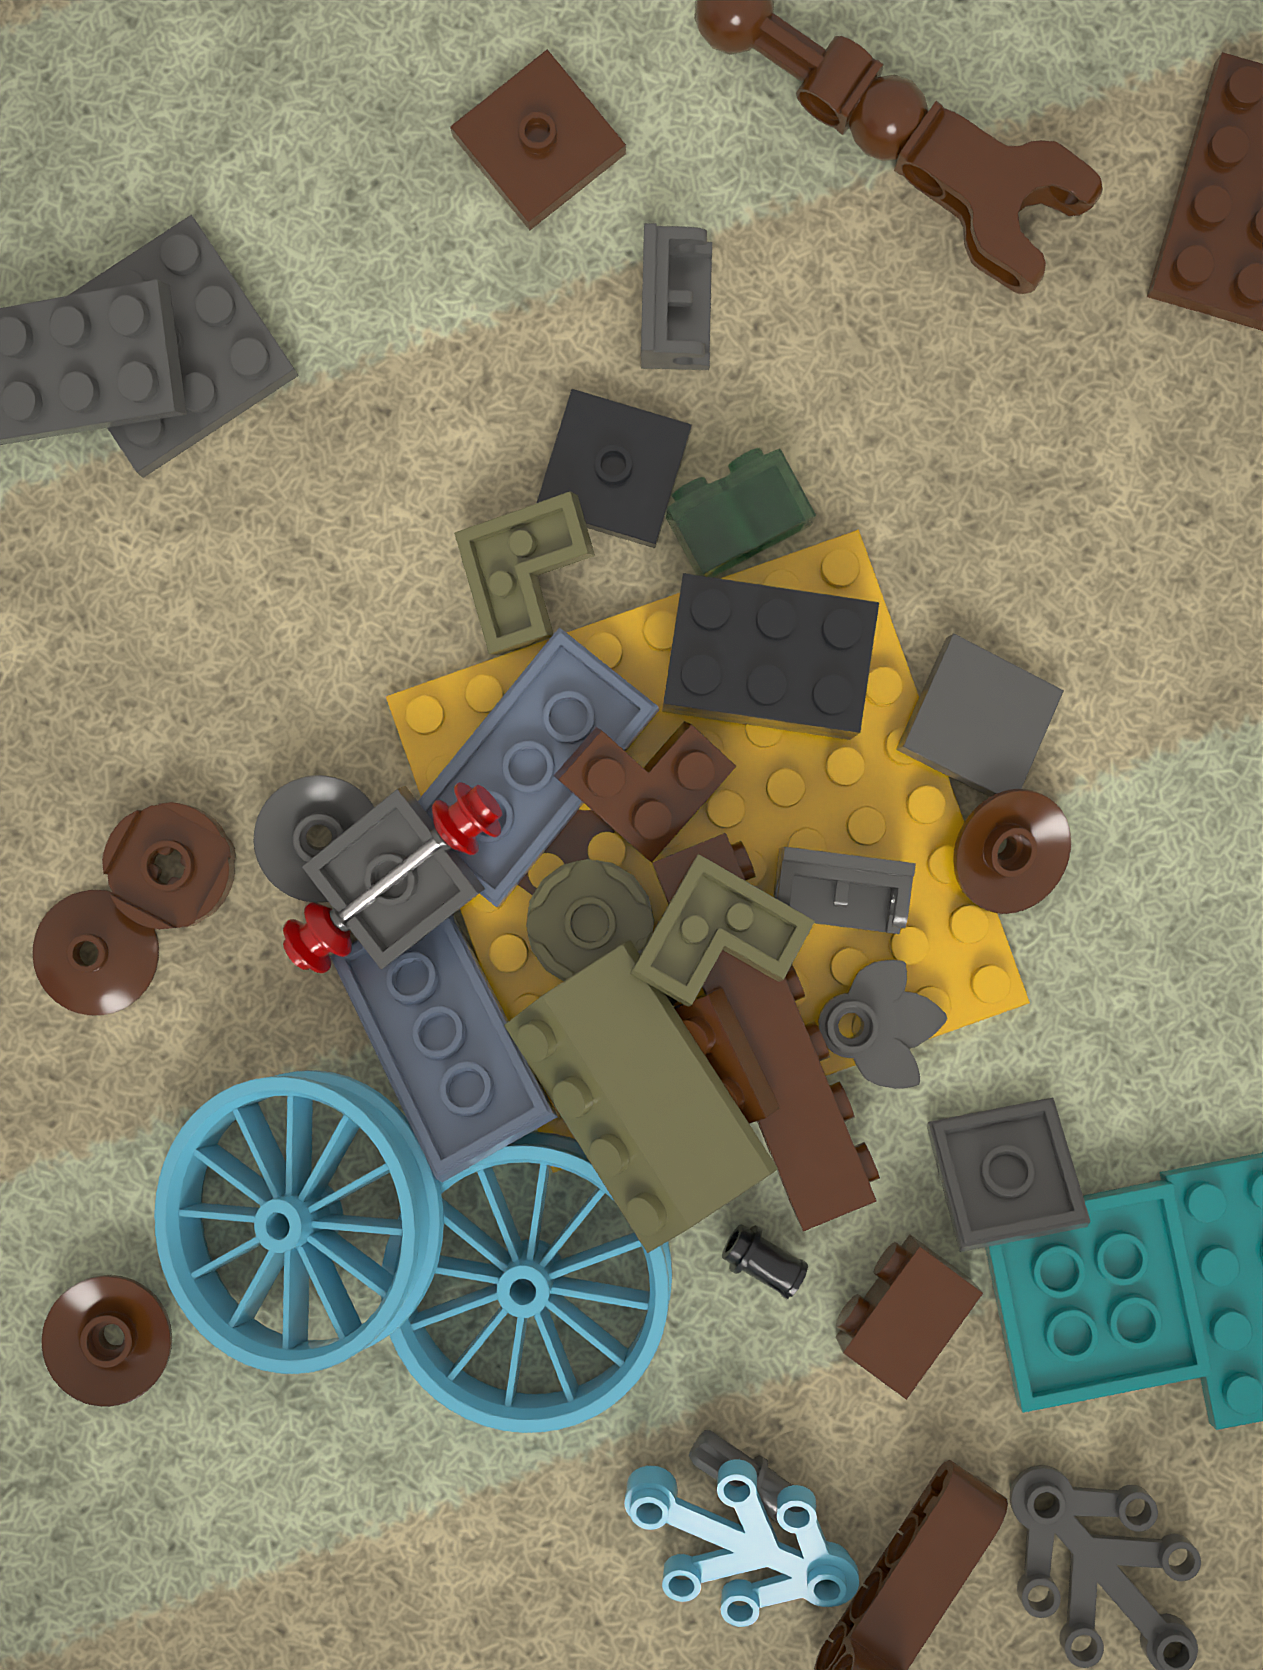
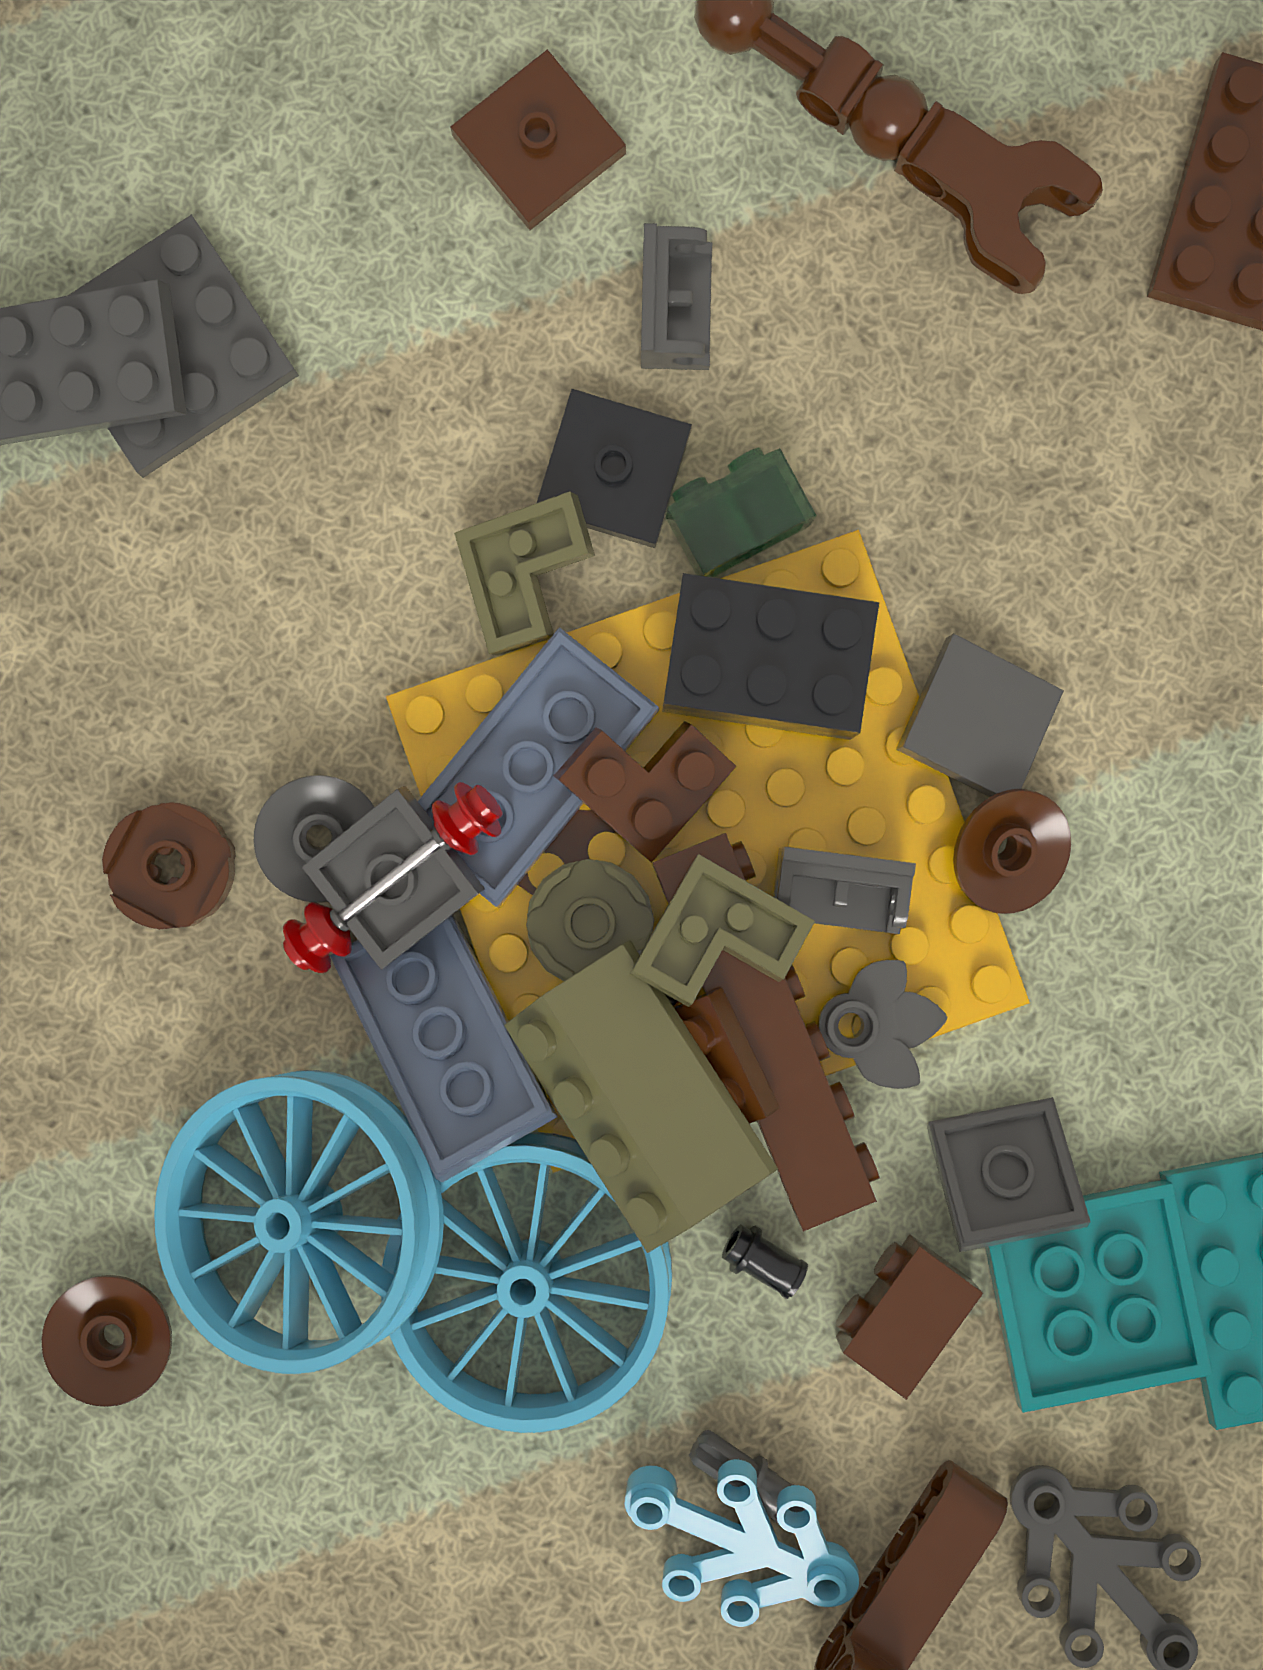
(124, 962): reddish brown dish -> none

